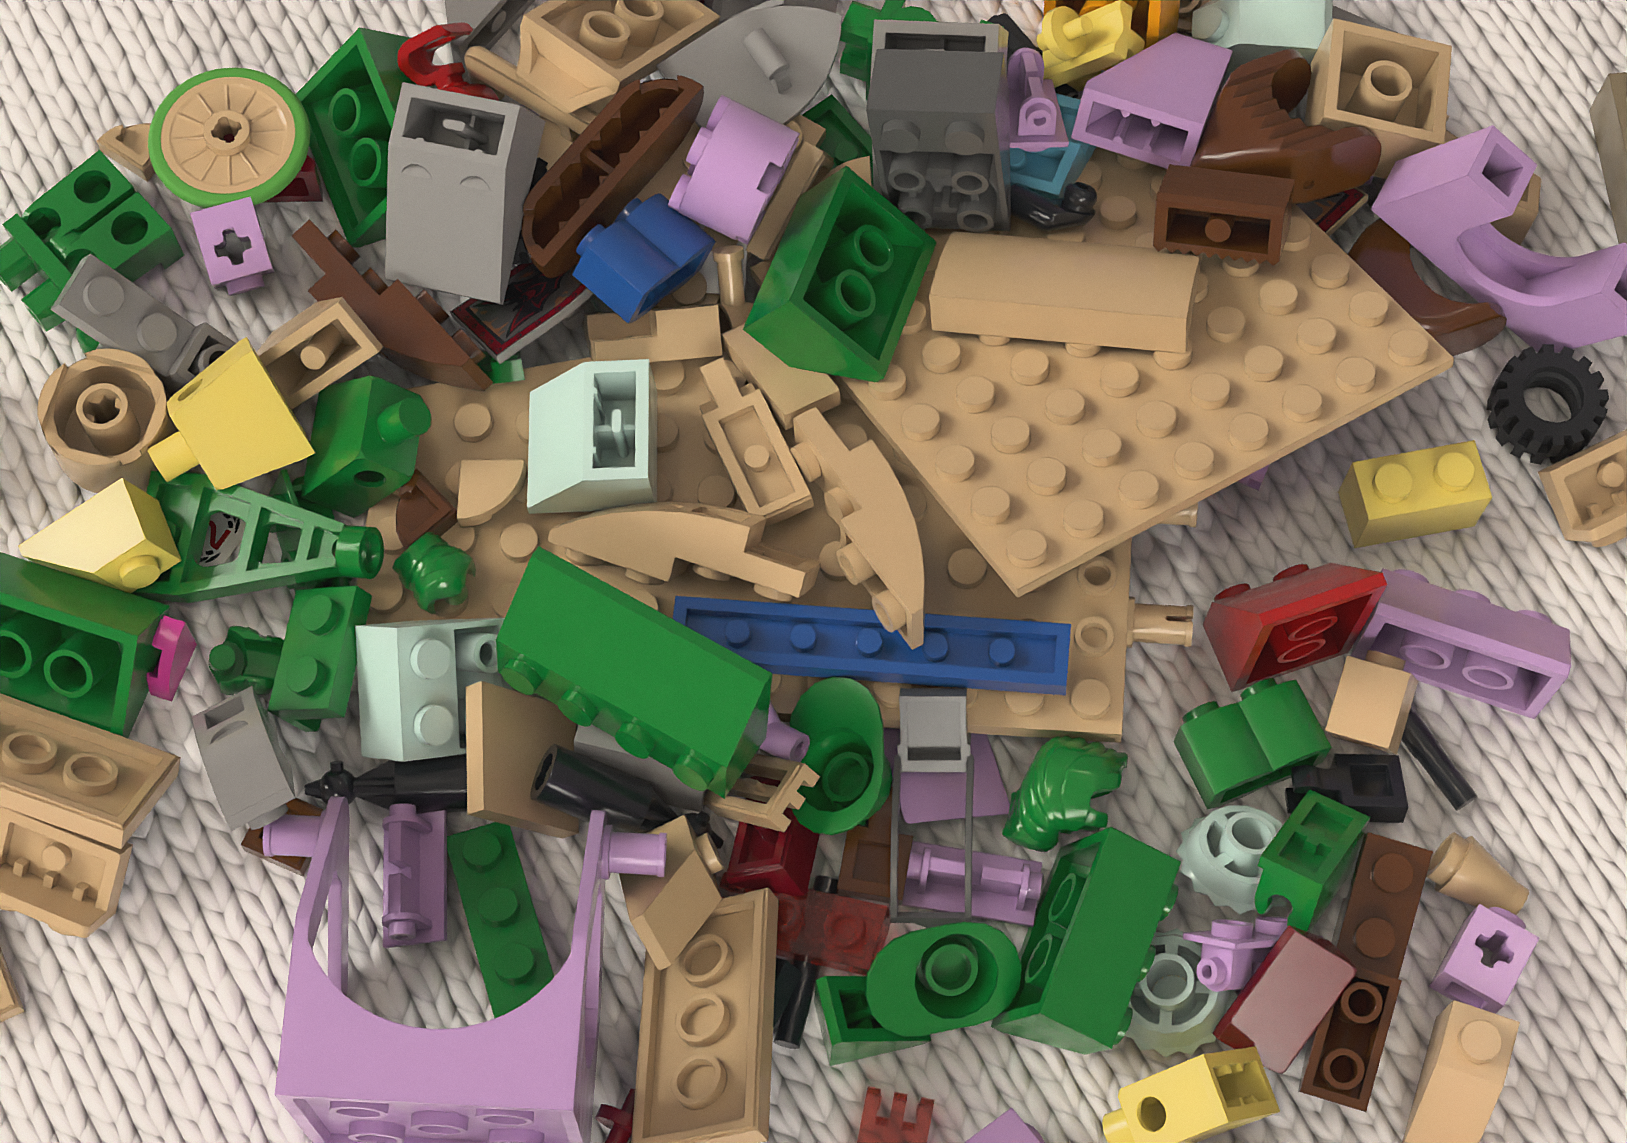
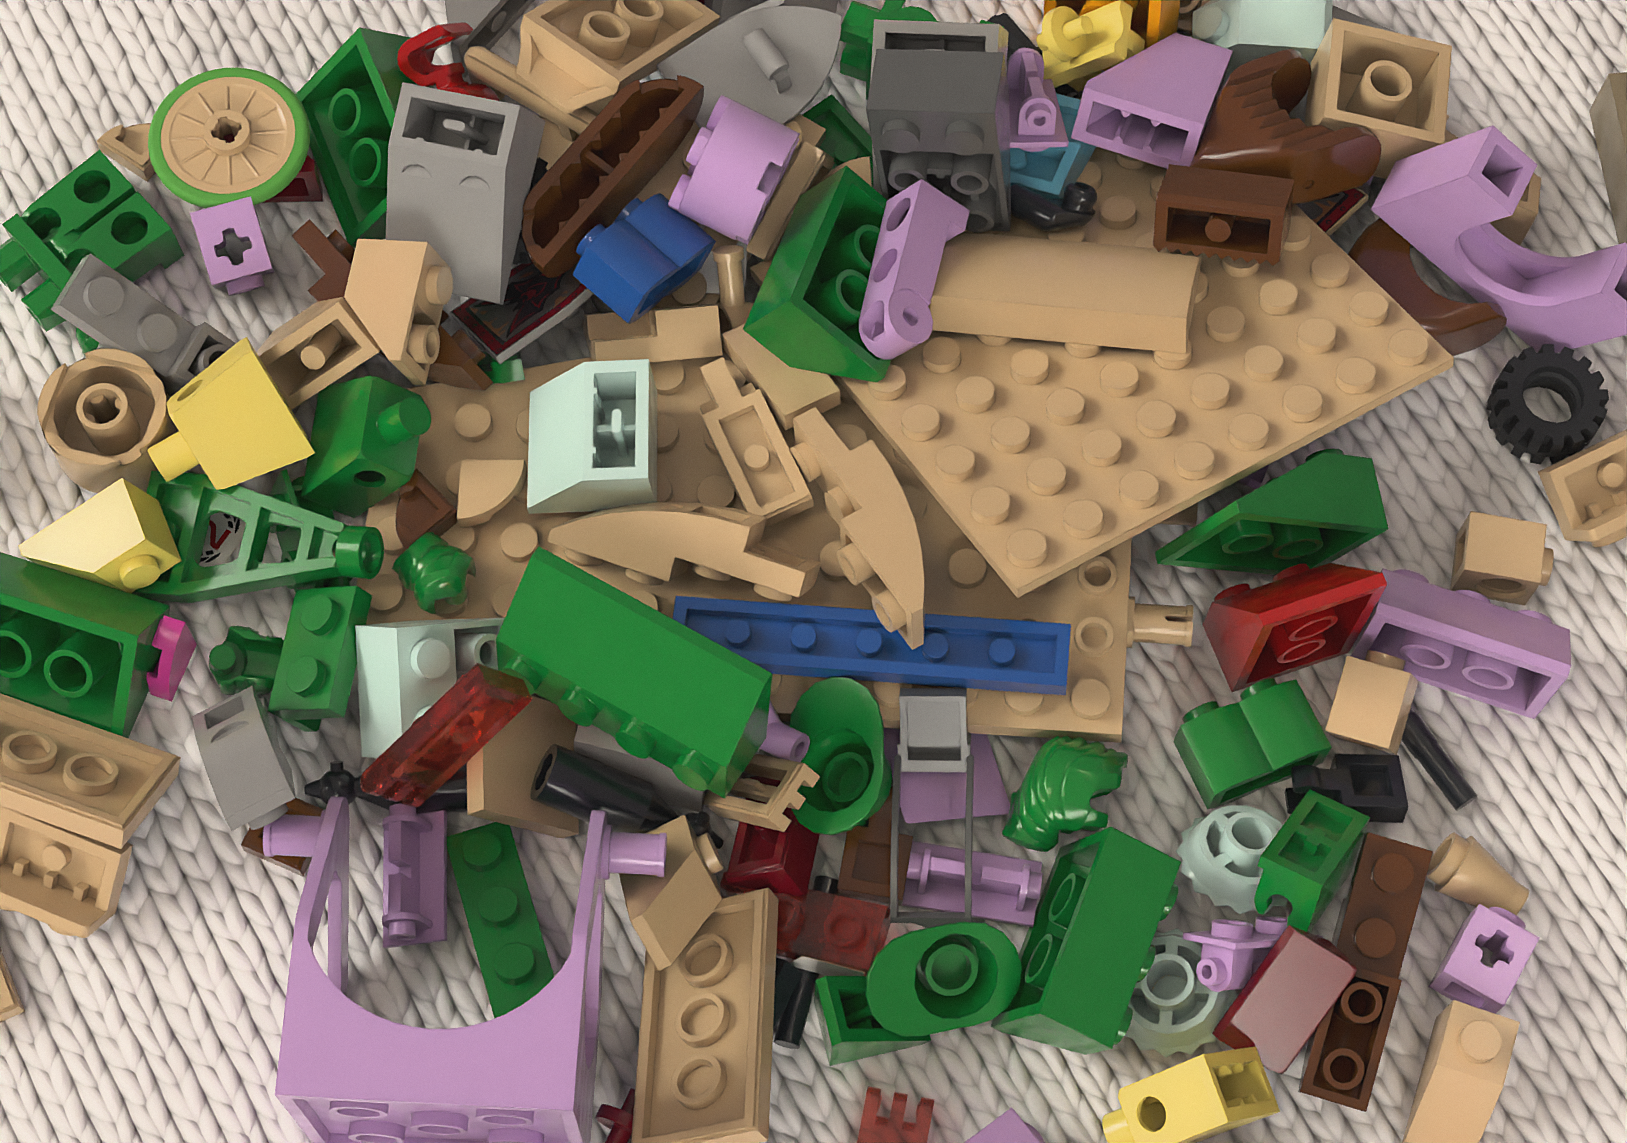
(400, 300): none -> tan slope
(446, 736): none -> clear red hinge
(823, 967): none -> white sticker
(906, 268): none -> lavender leg
(1291, 520): none -> green slope
(1414, 494): light yellow brick -> none
(1501, 557): none -> tan brick

